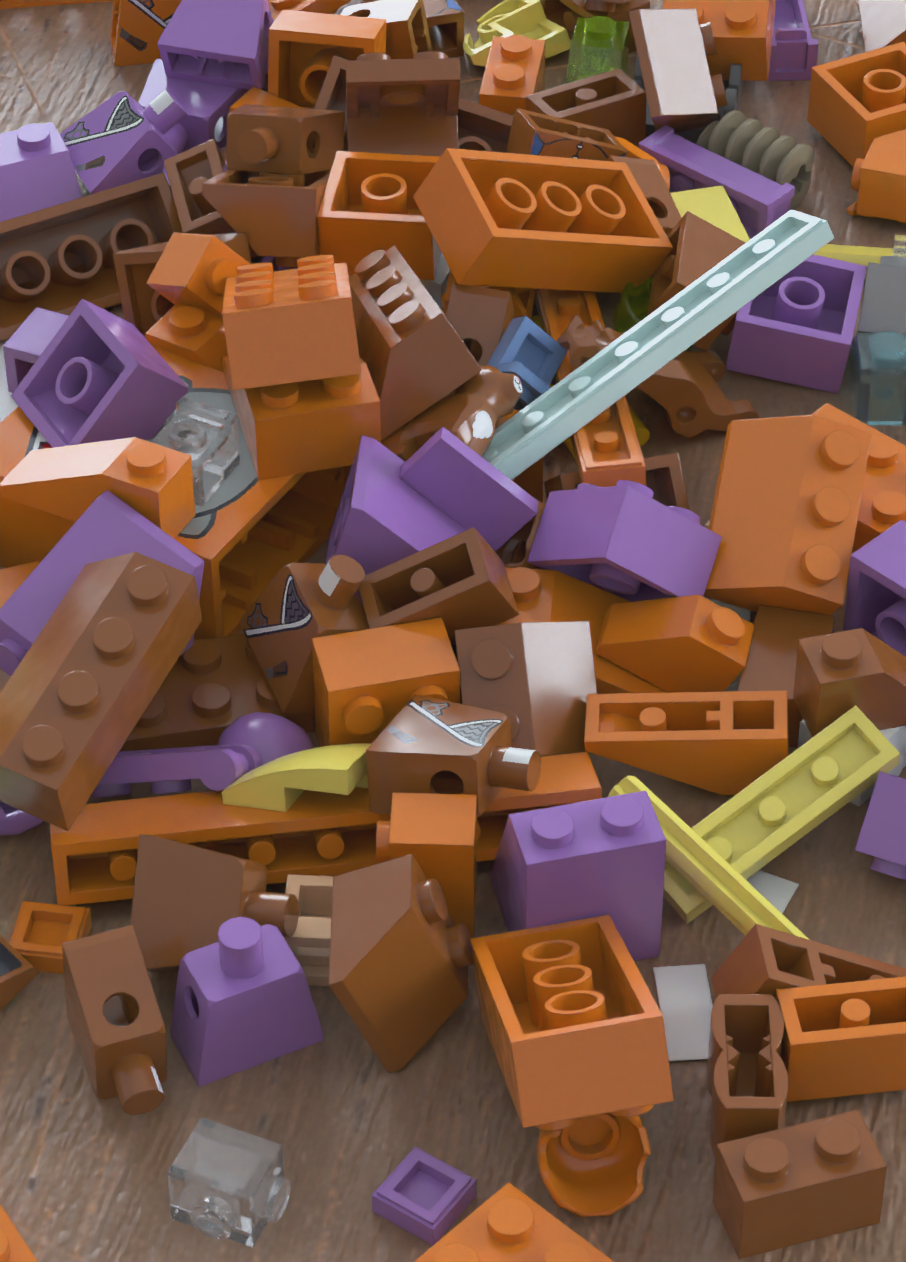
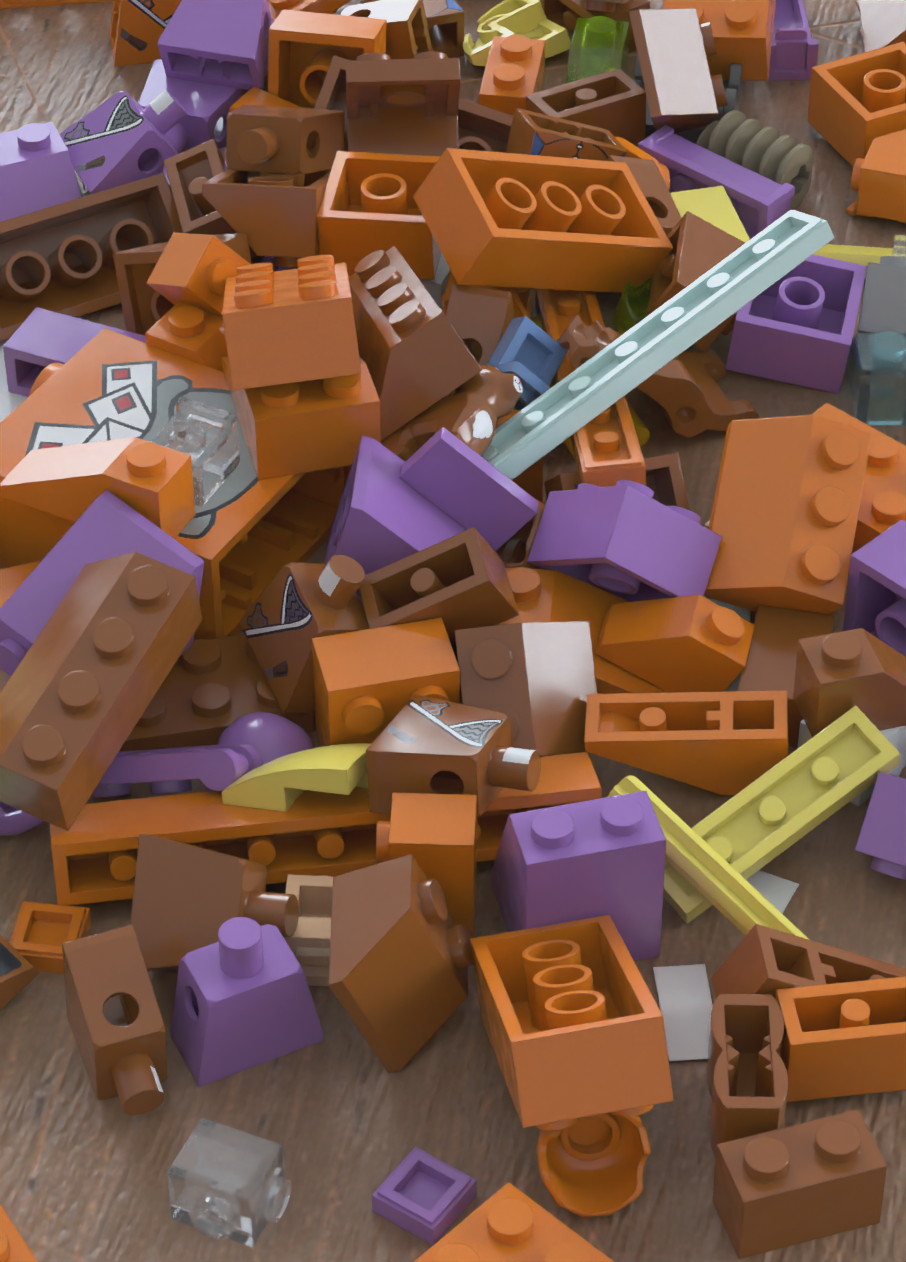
(98, 382): medium lavender slope -> none

